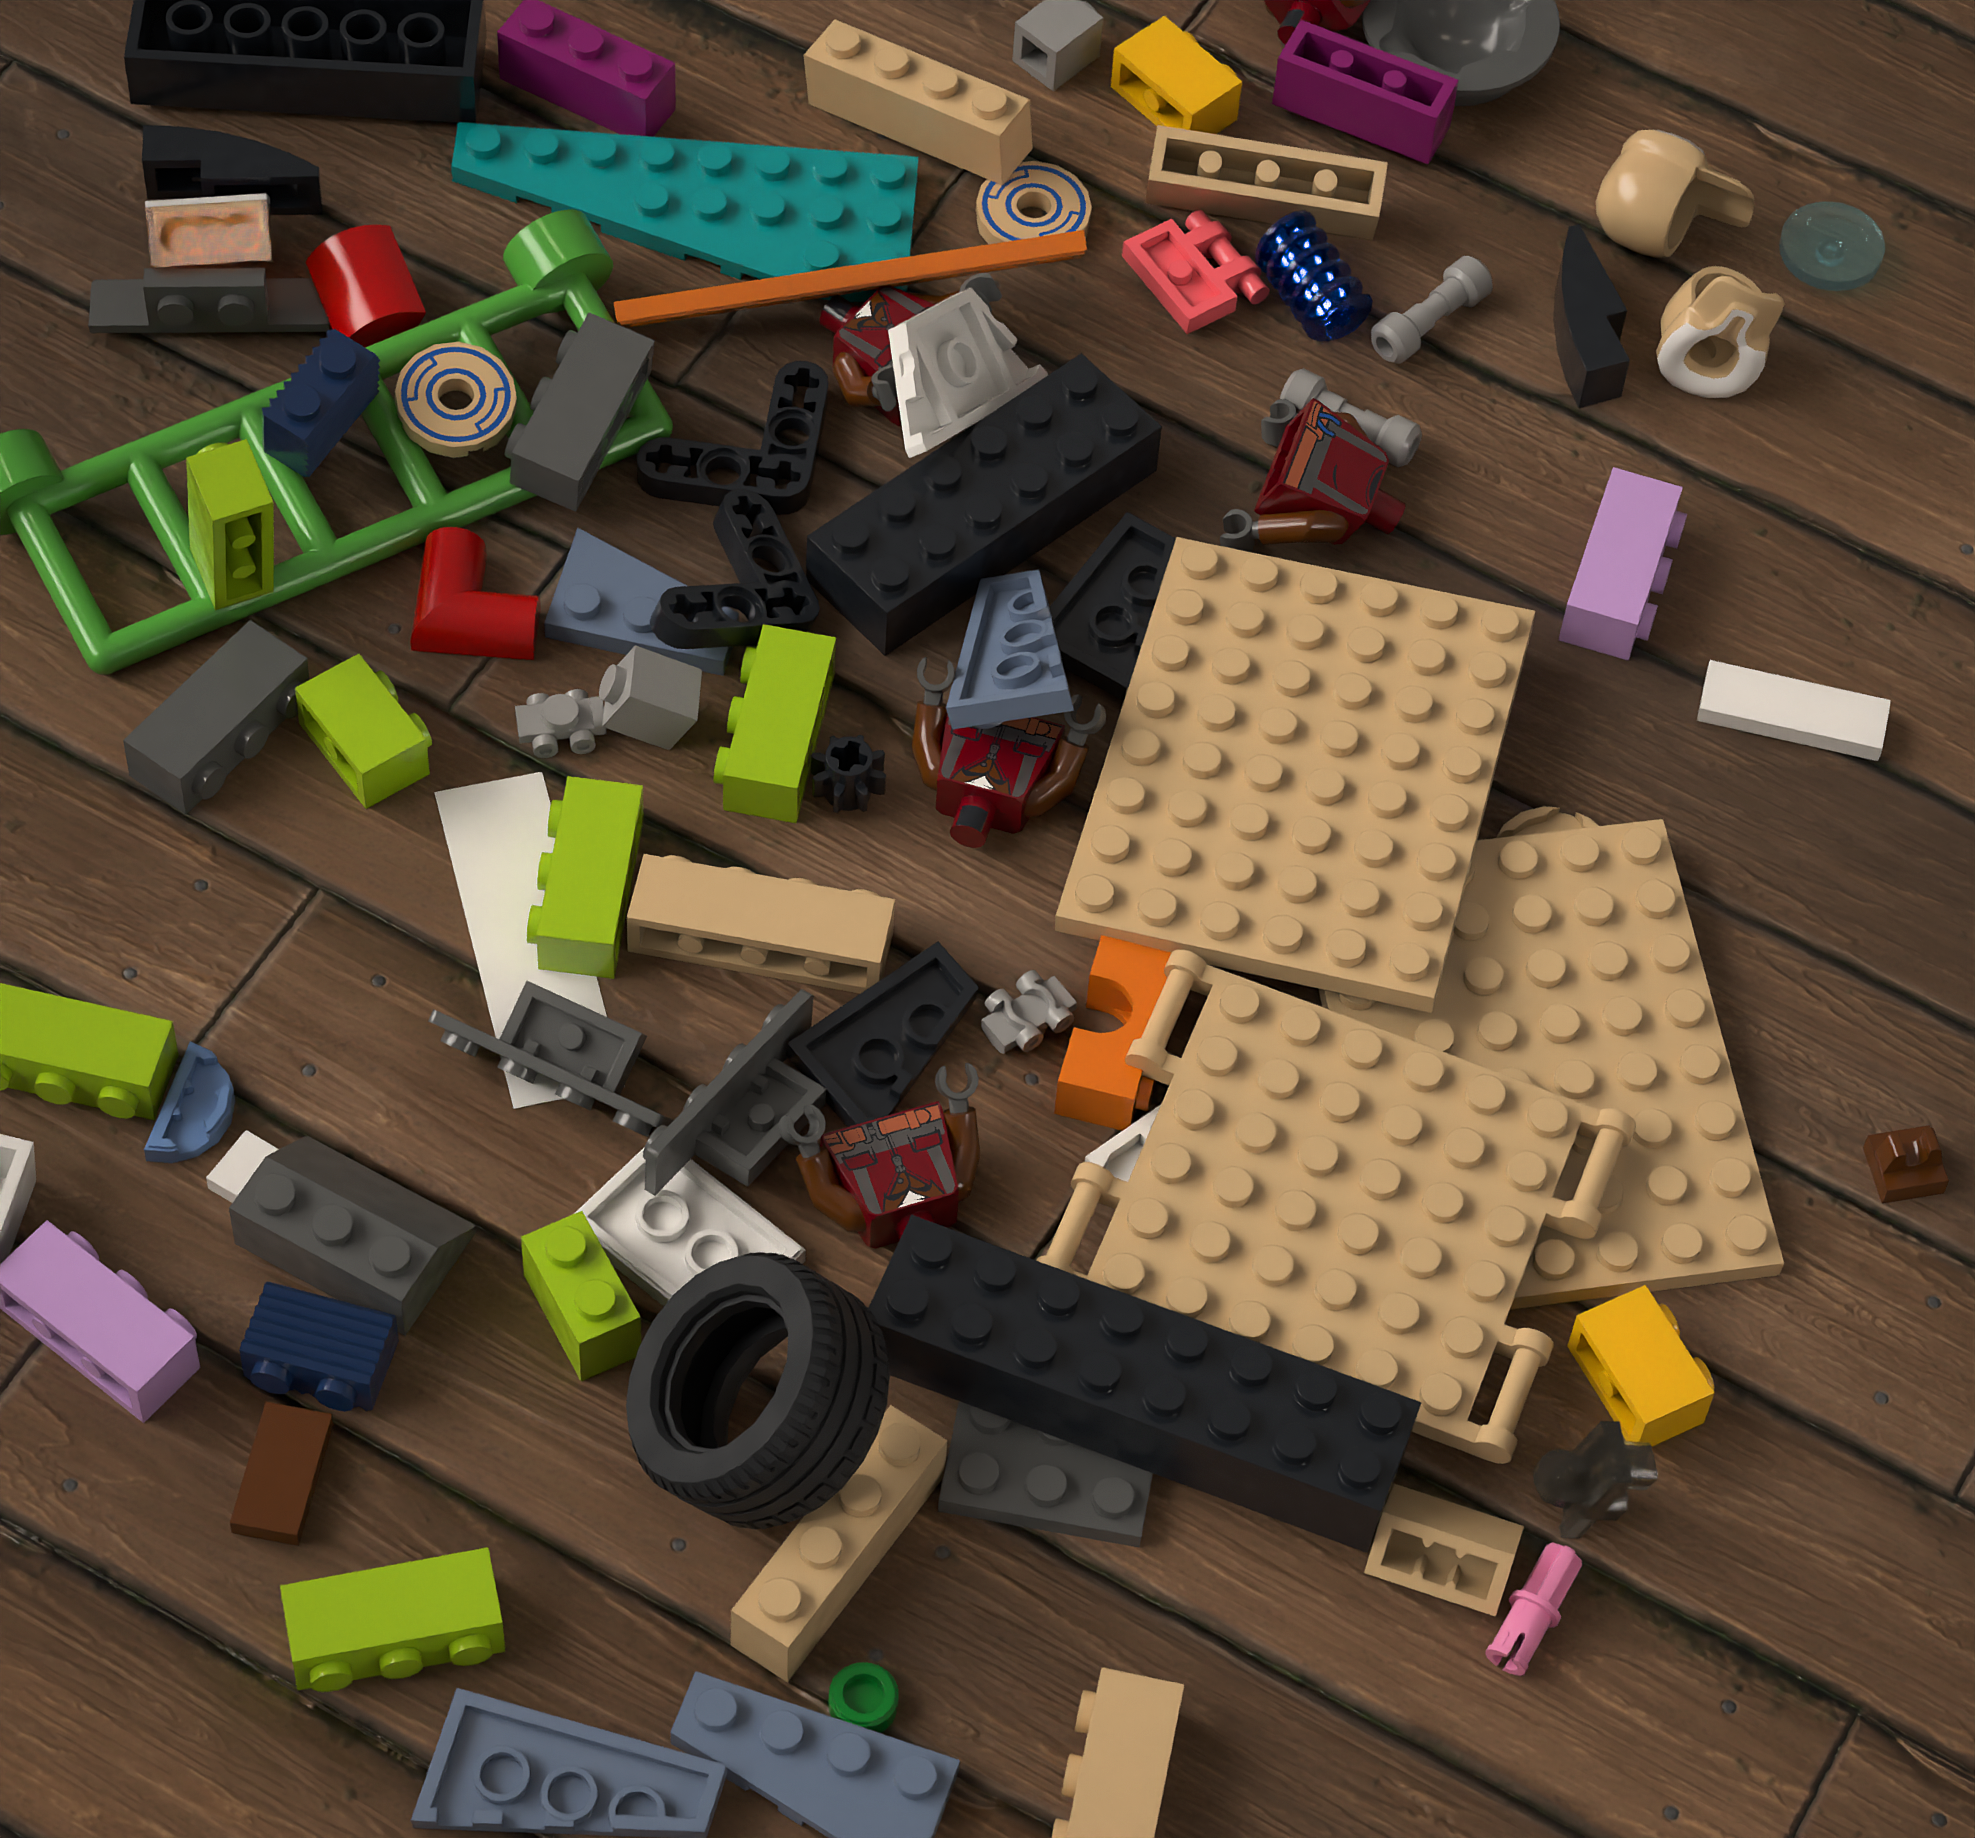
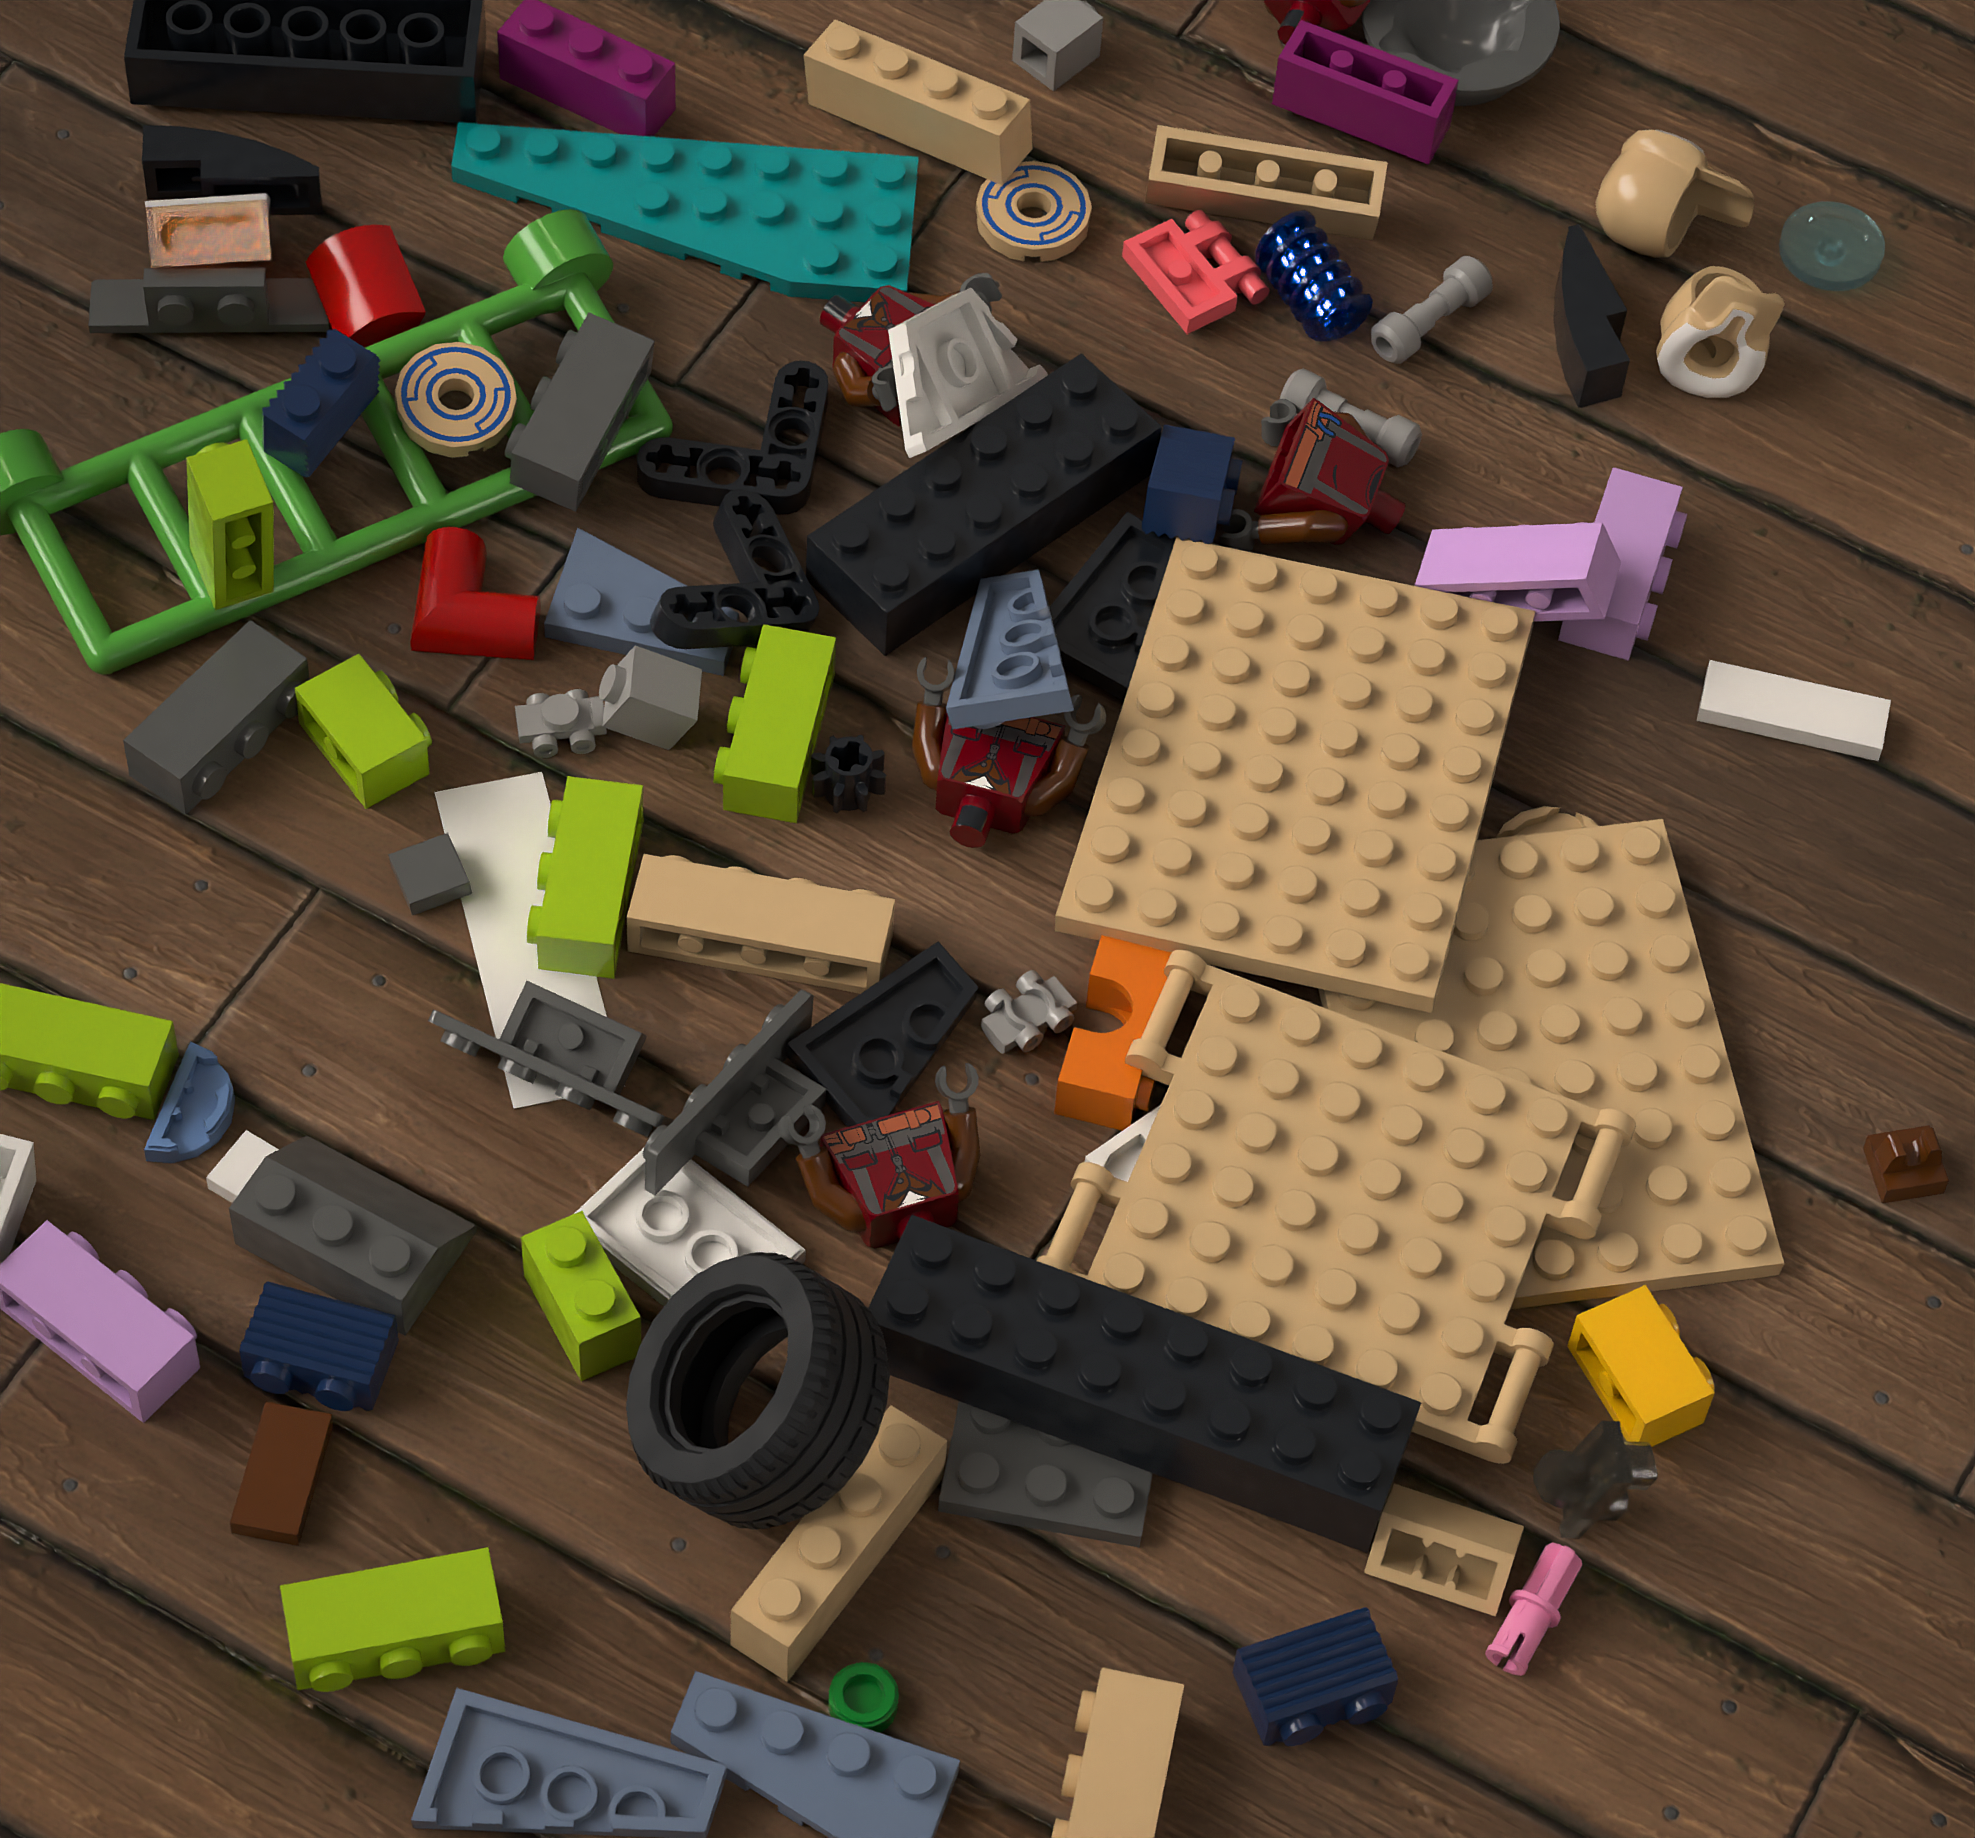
(430, 874): none -> dark grey tile
(850, 279): orange tile -> none
(1175, 80): yellow brick -> none
(1191, 484): none -> dark blue brick
(1316, 1678): none -> dark blue brick
(1540, 568): none -> lavender brick

